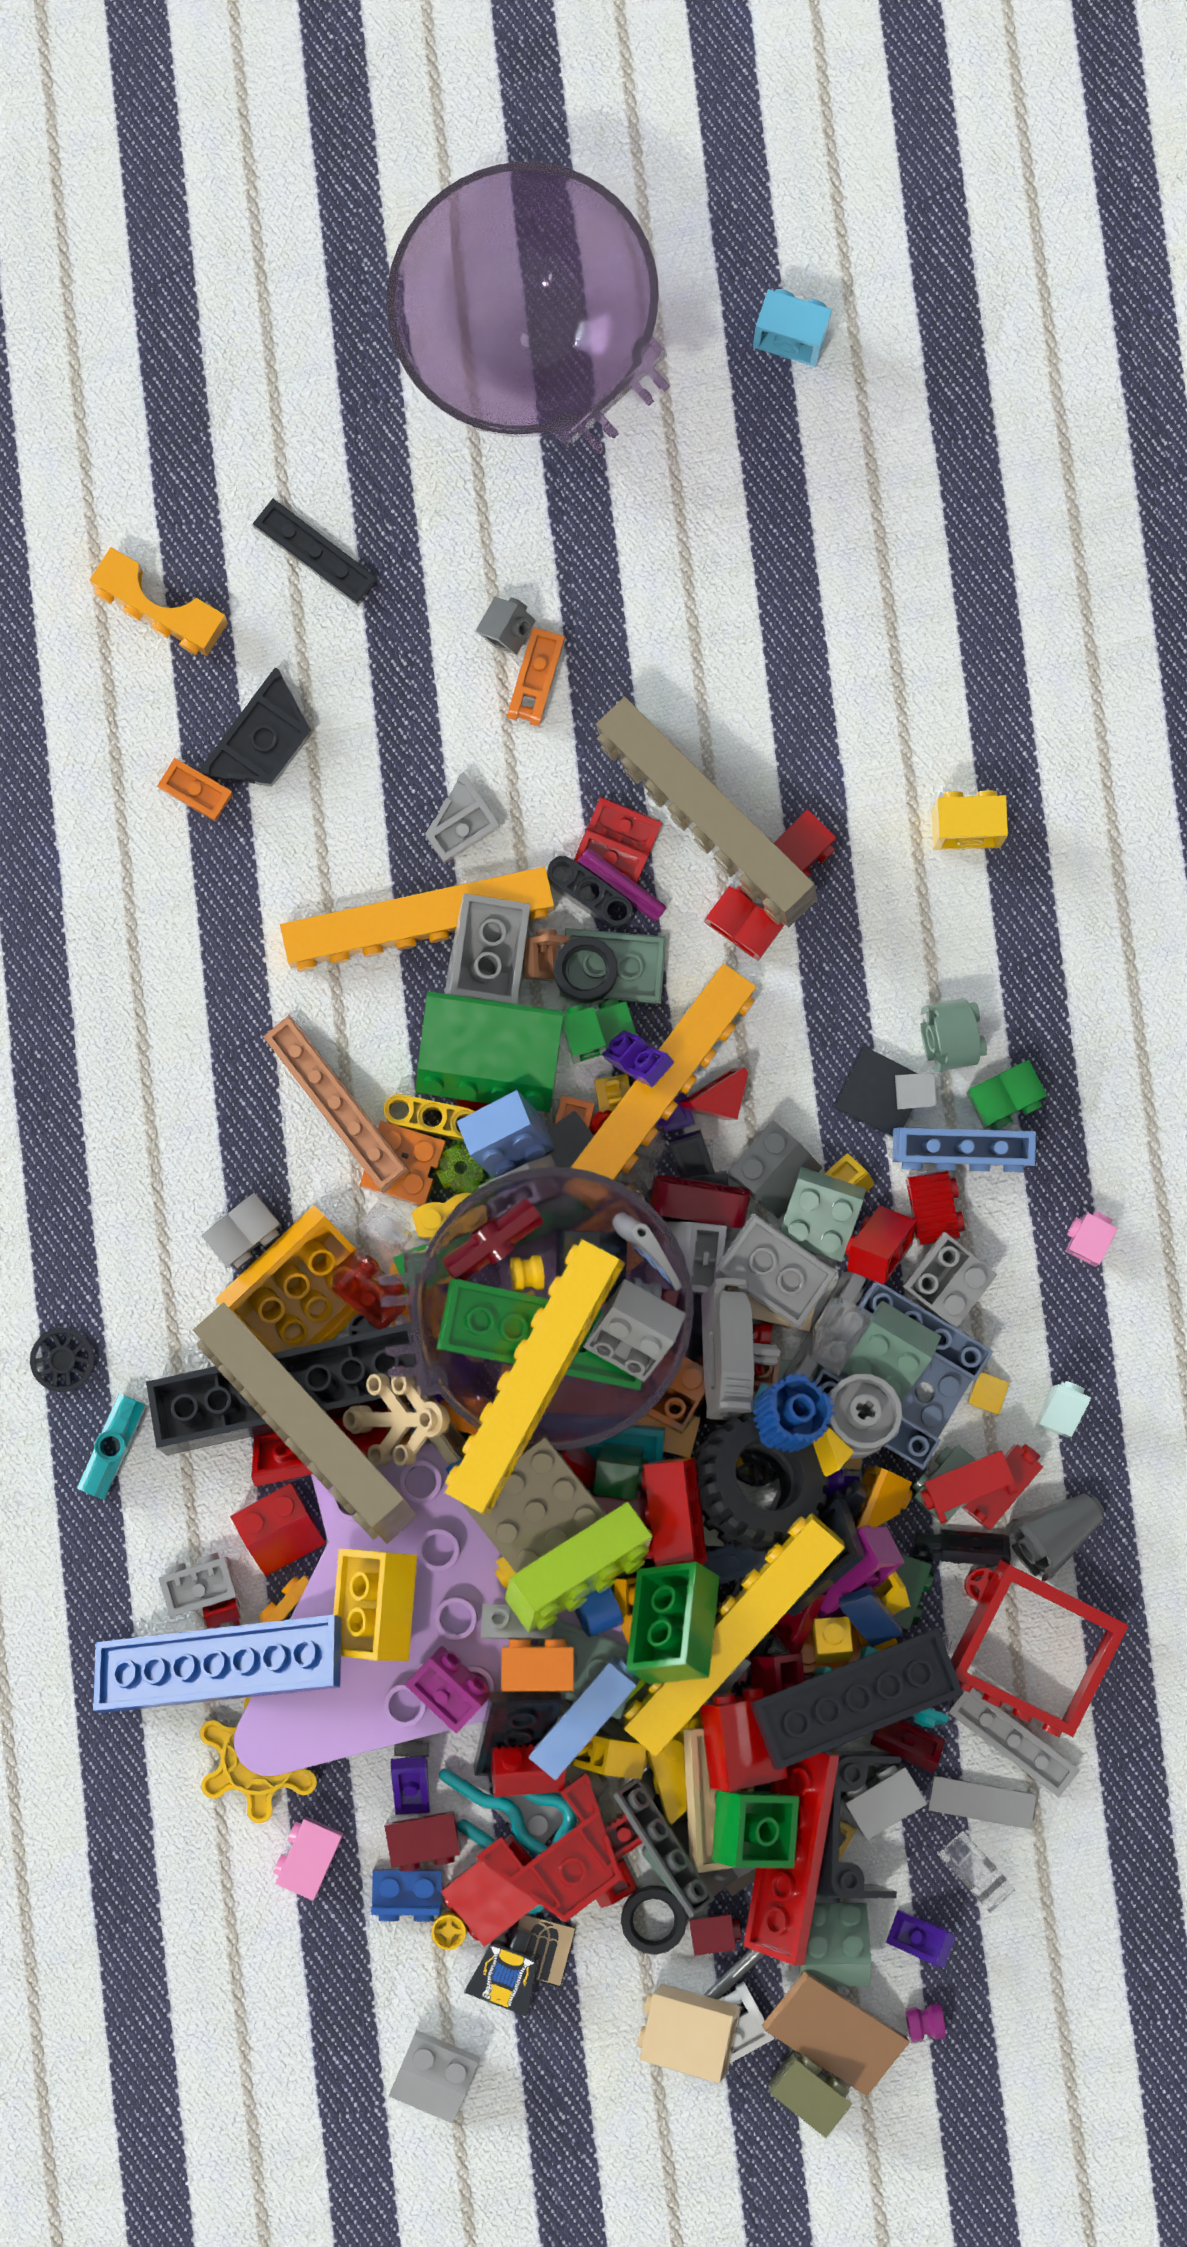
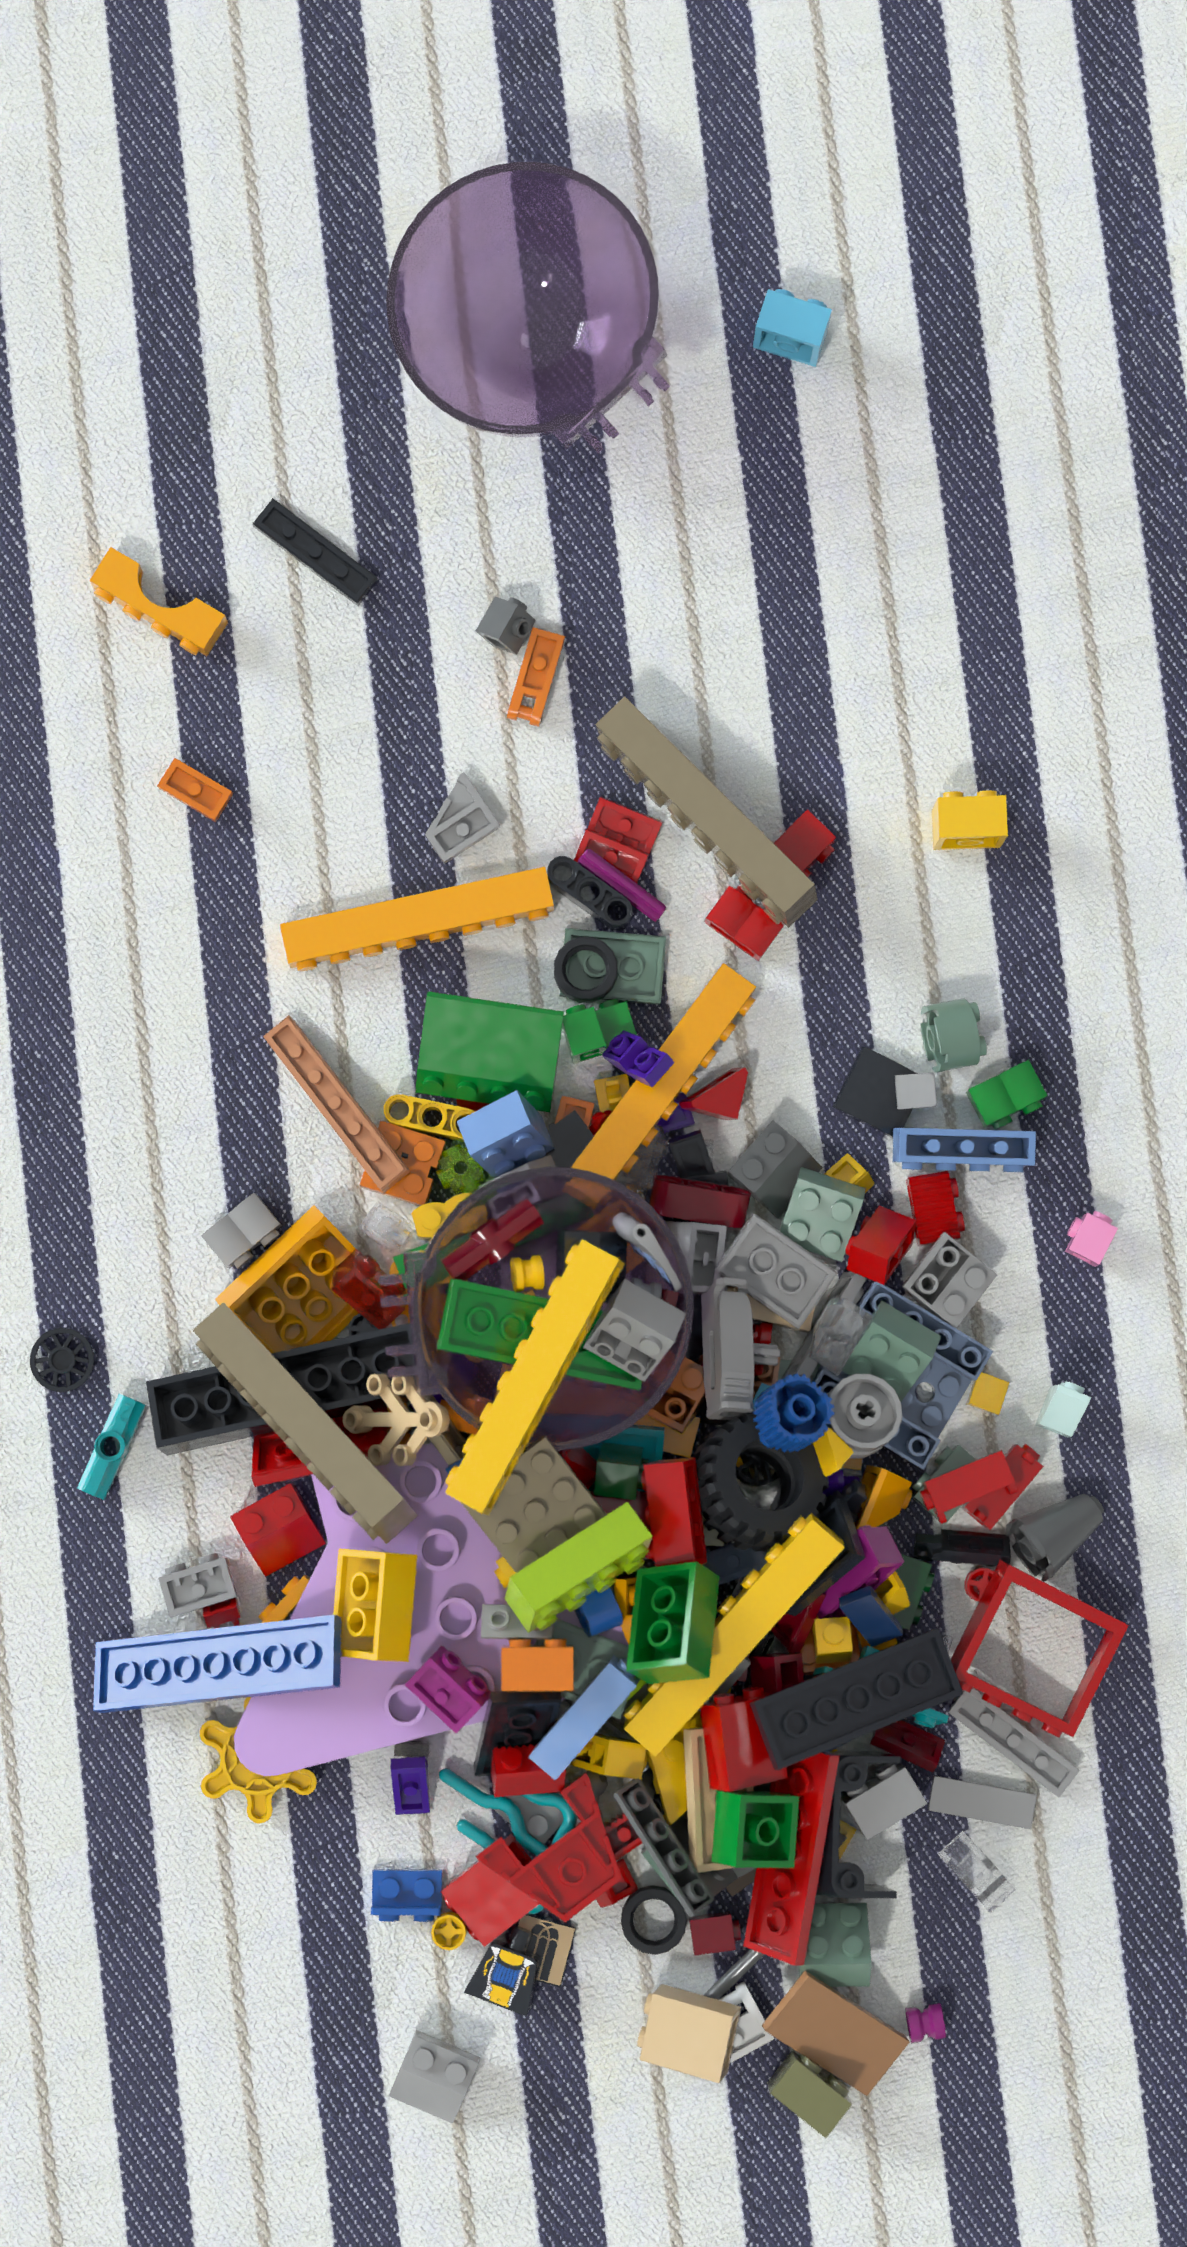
(261, 737): black wing -> none
(308, 1858): bright pink brick -> none
(423, 1840): dark red brick -> none
(488, 949): light grey slope -> none
(540, 954): nougat bracket -> none
(921, 1938): dark purple slope -> none

